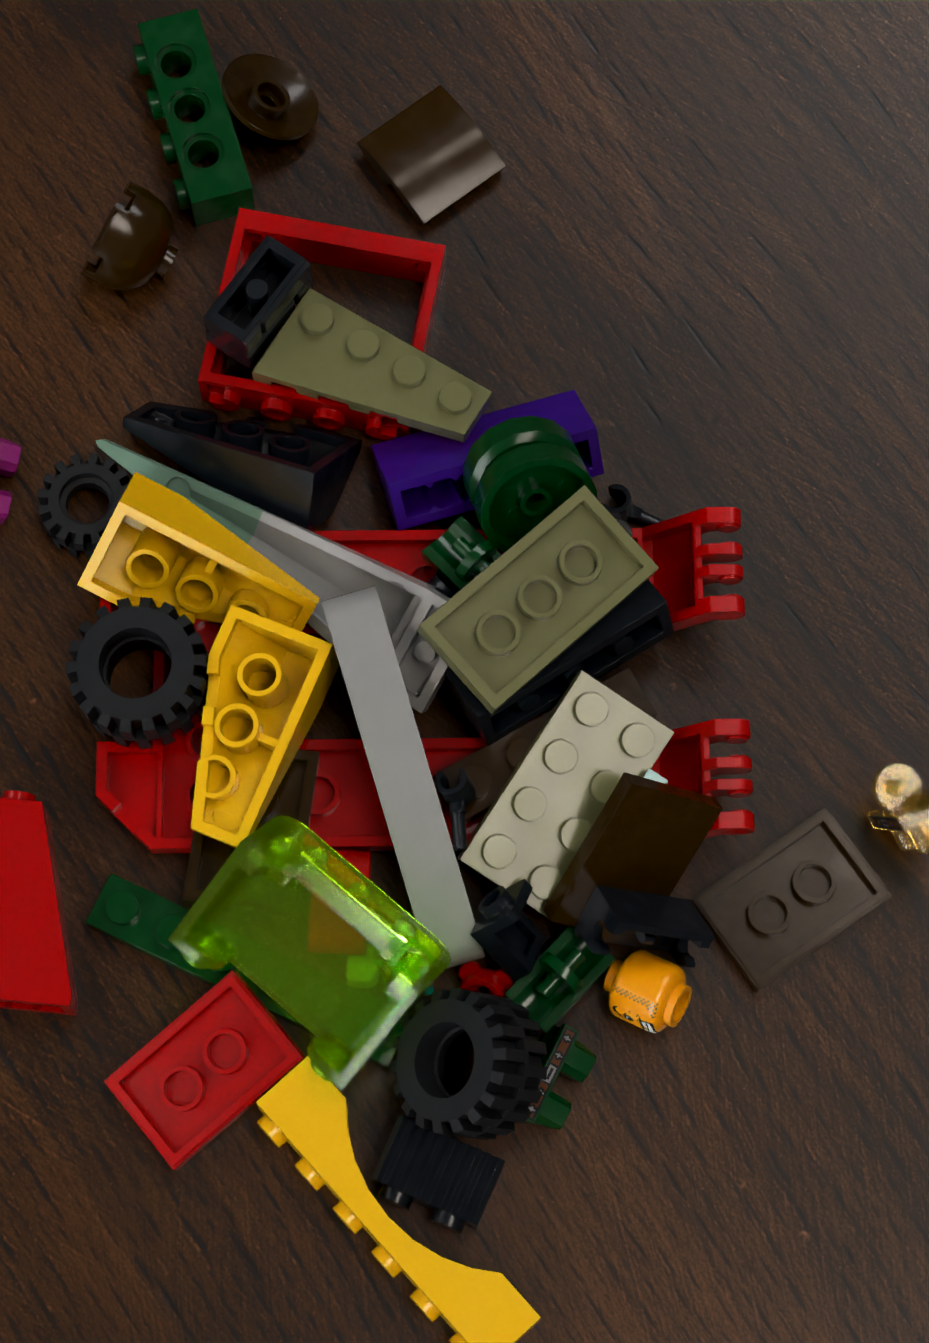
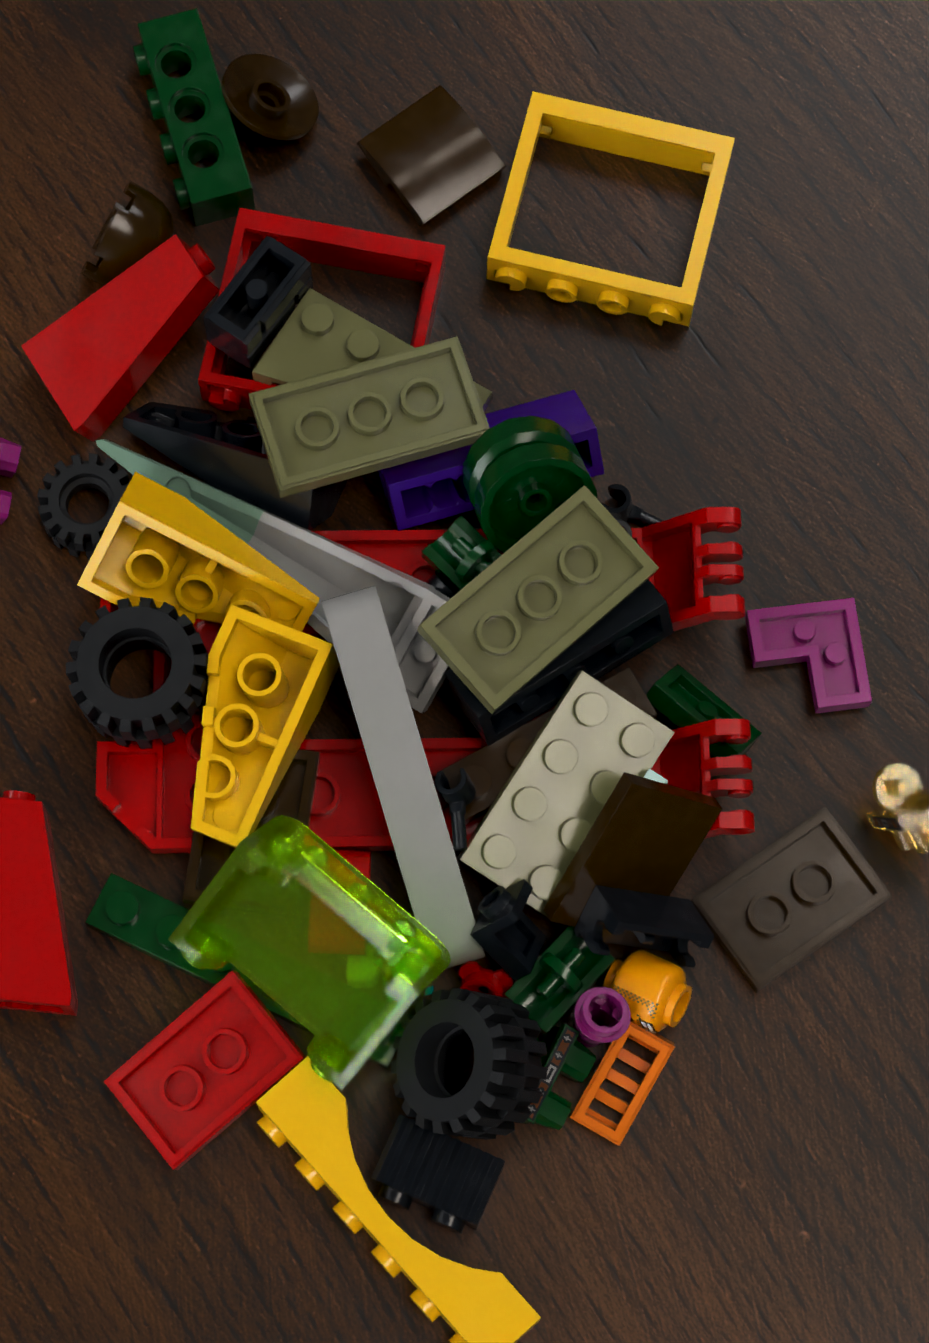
(121, 334): none -> red slope
(369, 416): none -> olive tile
(602, 1125): none -> orange slope
(606, 1009): none -> magenta cone
(624, 136): none -> yellow window
(687, 702): none -> dark green plate
(824, 637): none -> magenta plate

